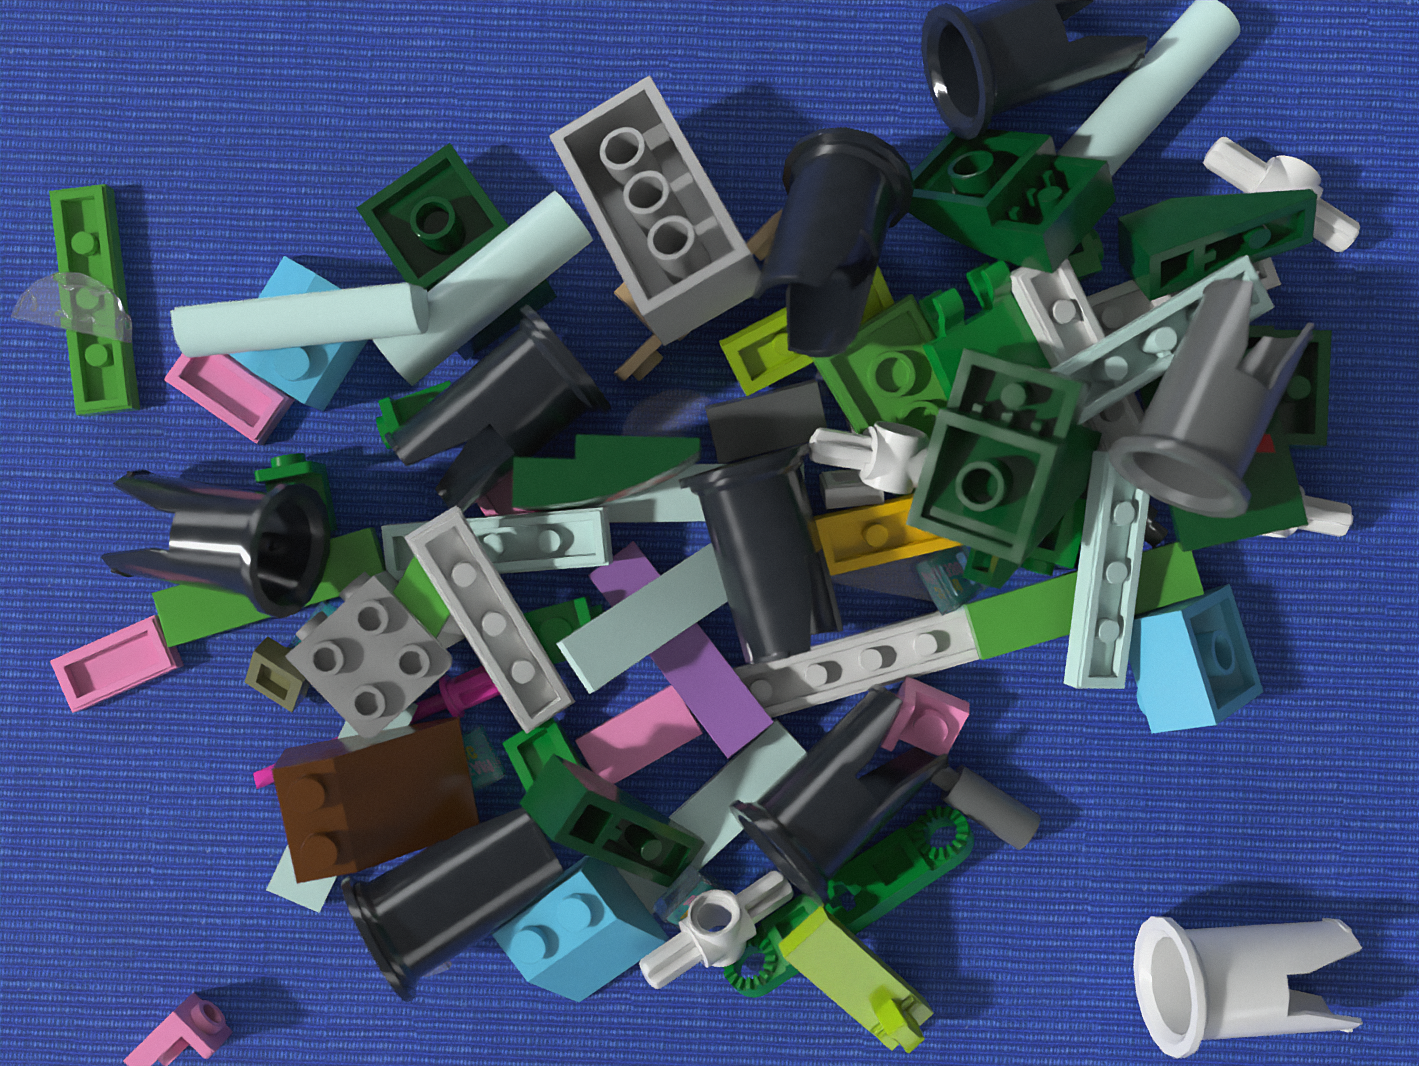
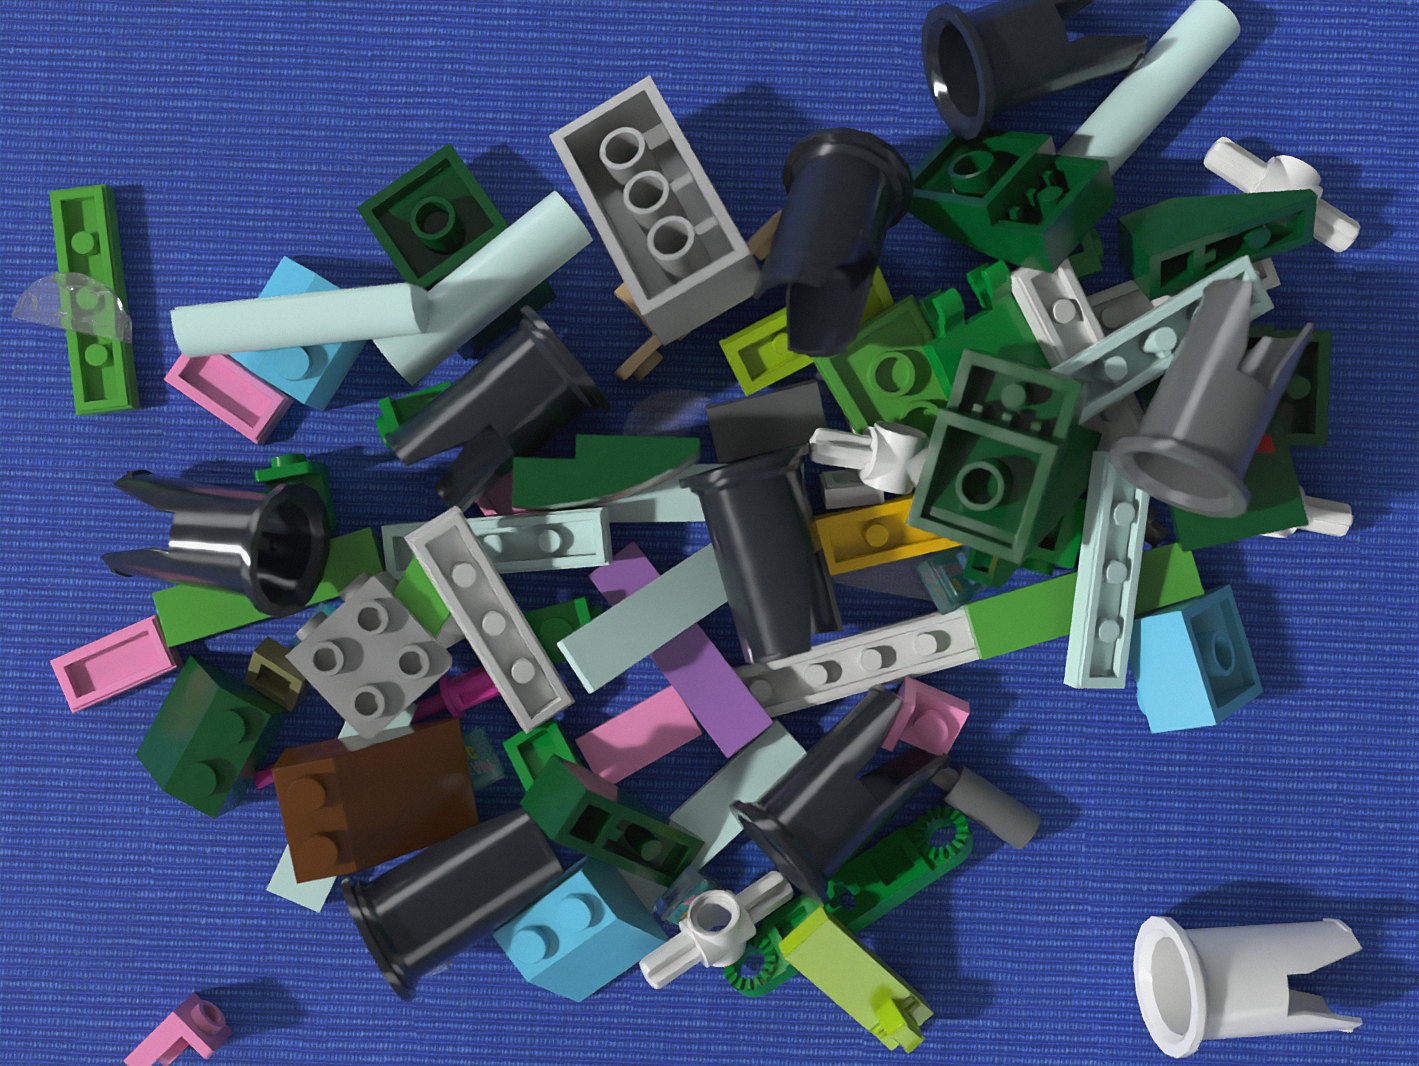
(210, 737): none -> dark green slope

